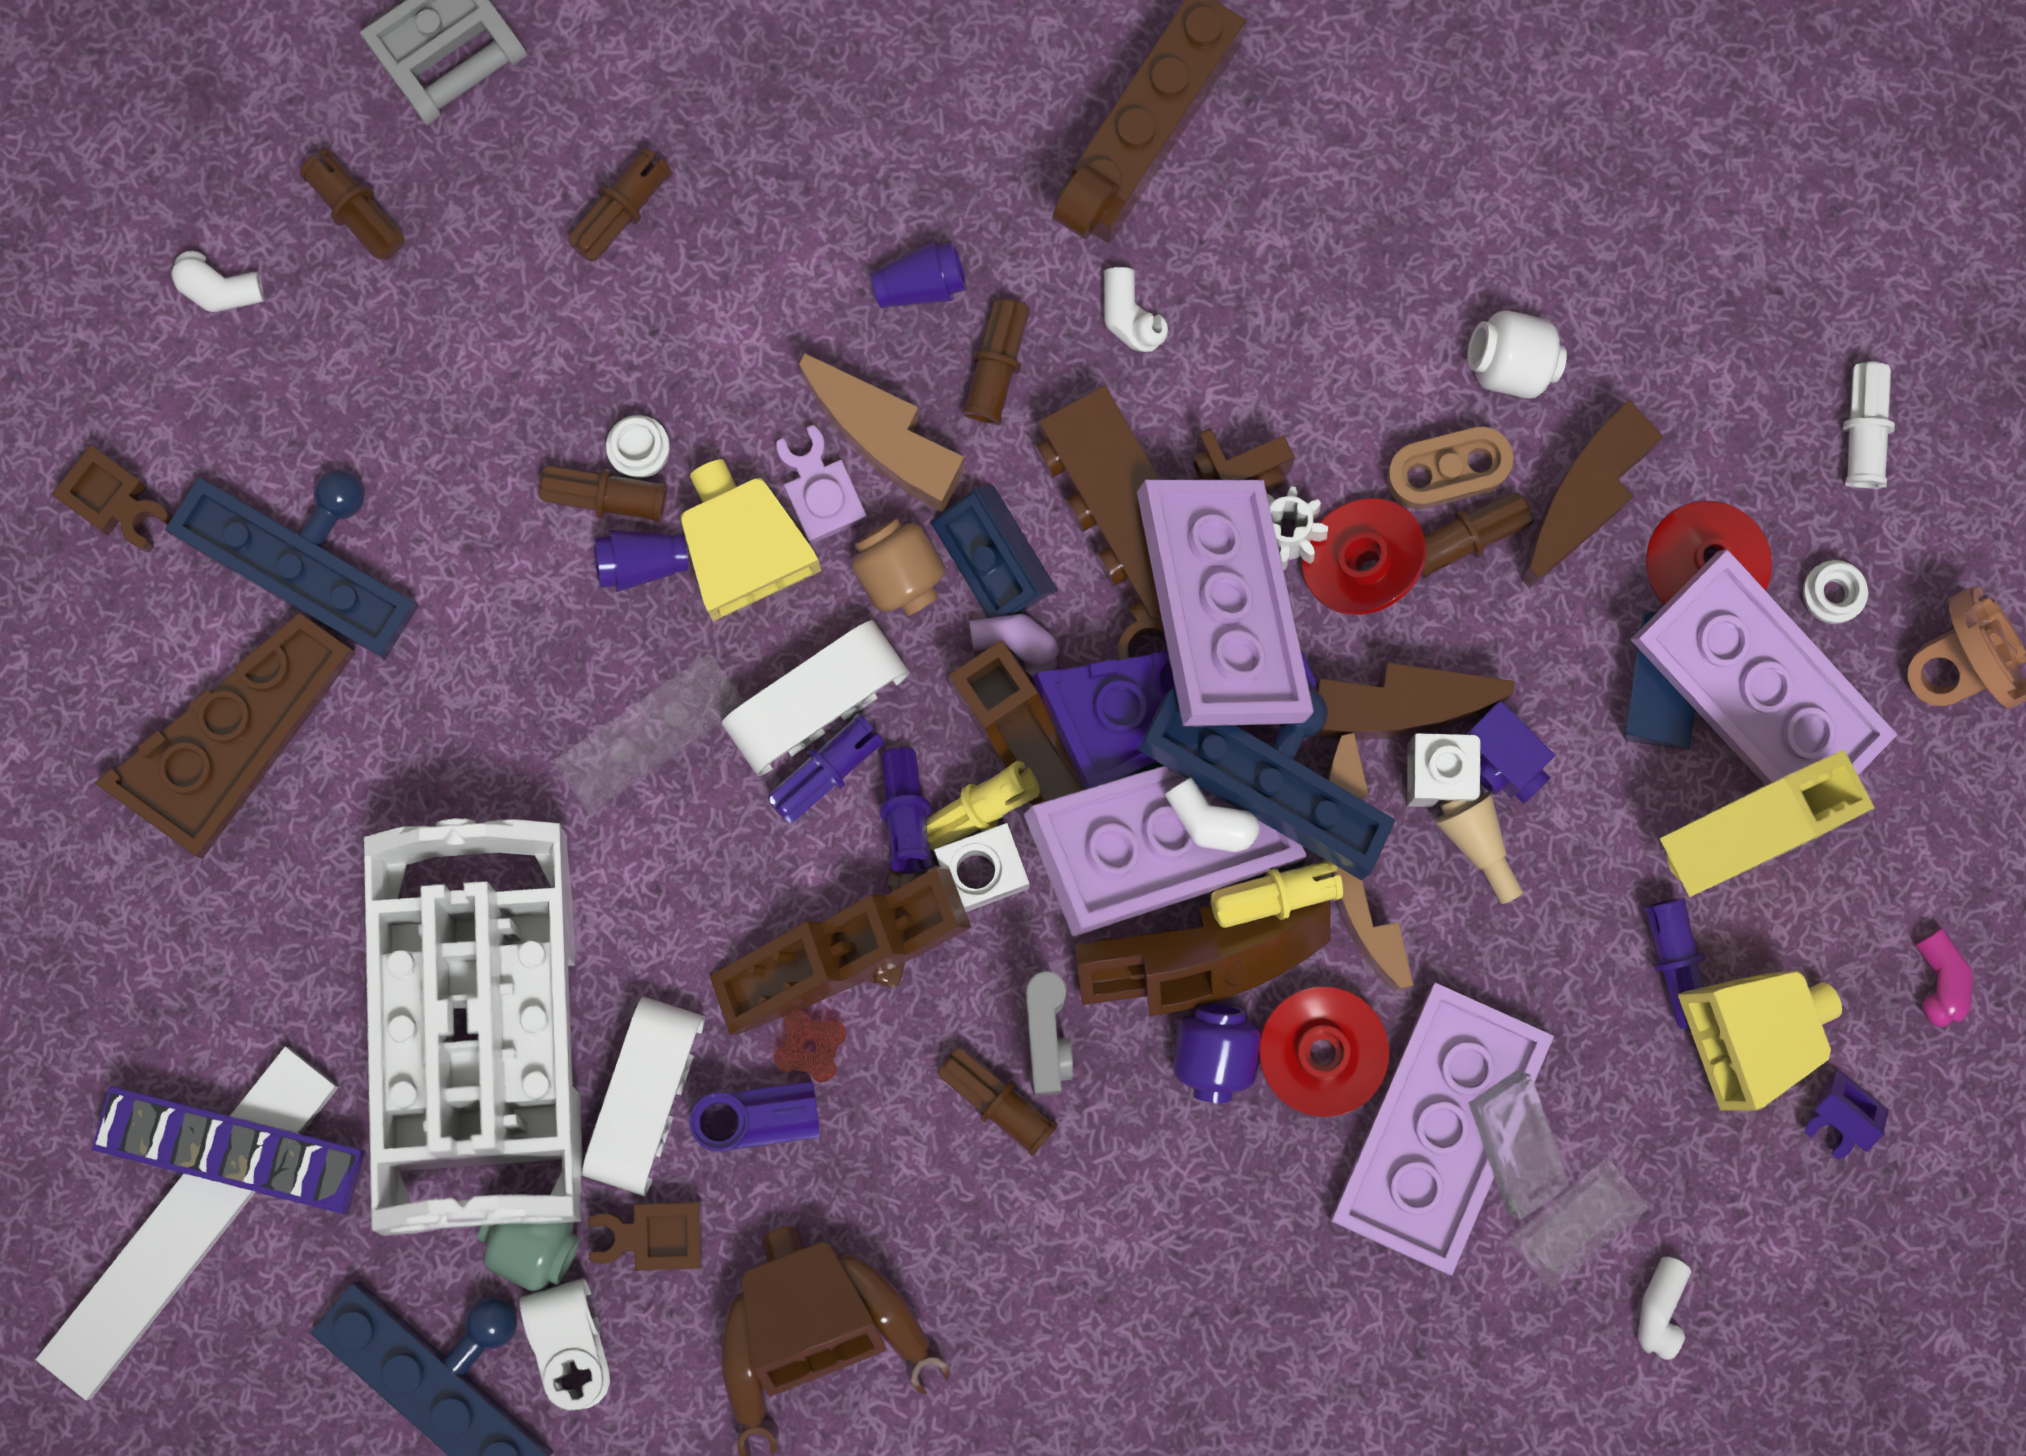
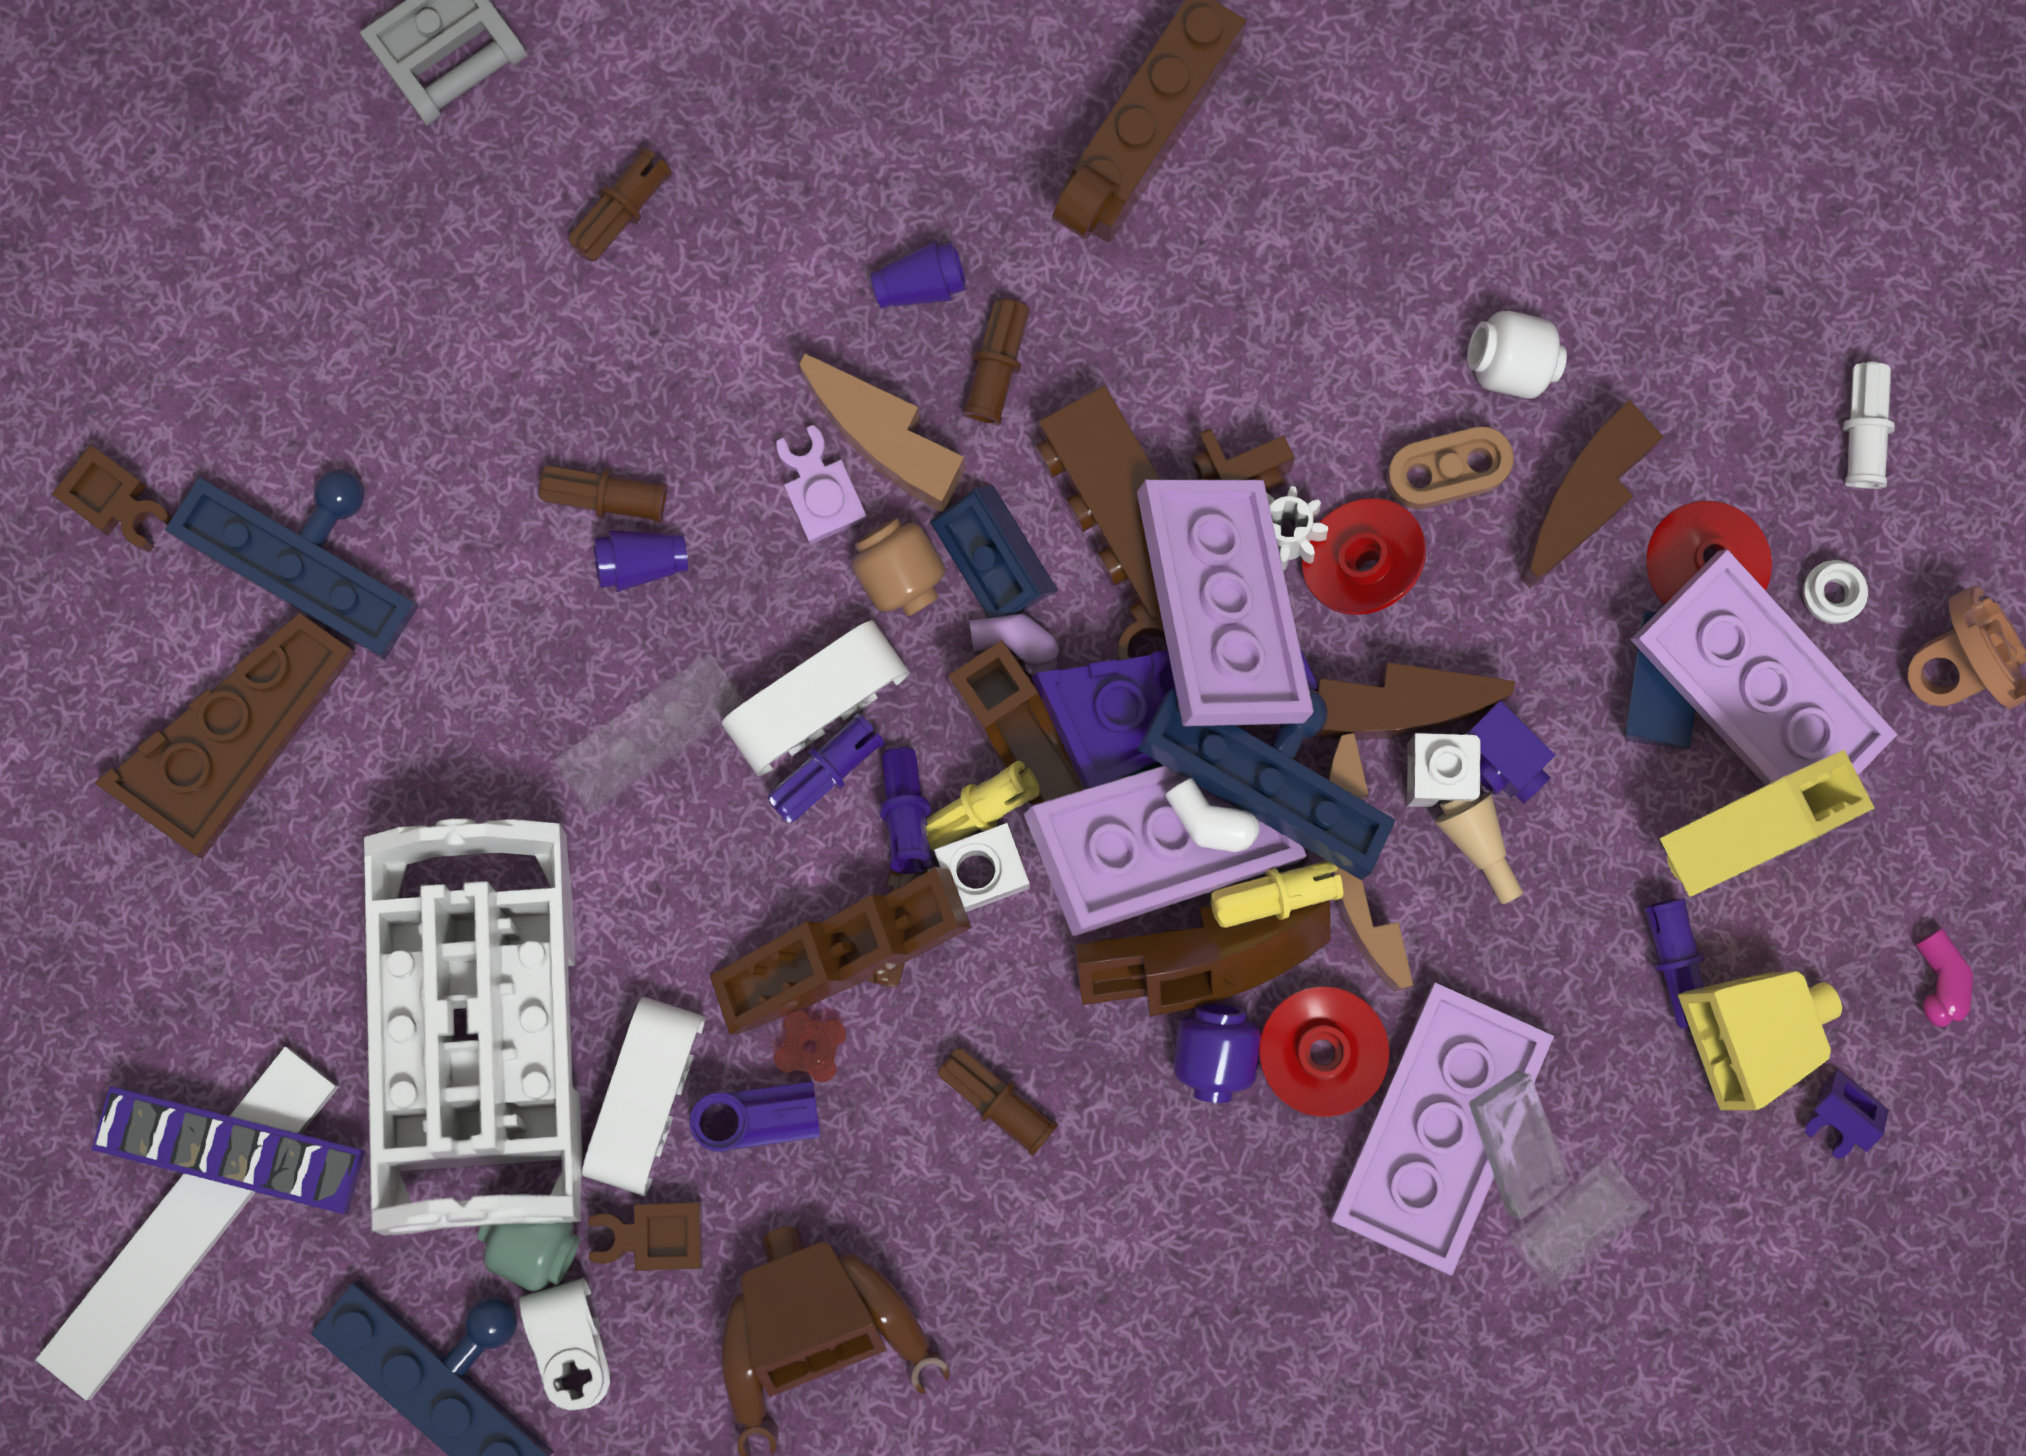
(212, 290): white arm -> none
(352, 205): reddish brown axle -> none
(638, 446): white plate -> none
(742, 541): light yellow torso -> none
(1049, 1056): light grey plate -> none
(1127, 319): white arm -> none
(1475, 531): reddish brown axle -> none
(1657, 1307): white arm -> none

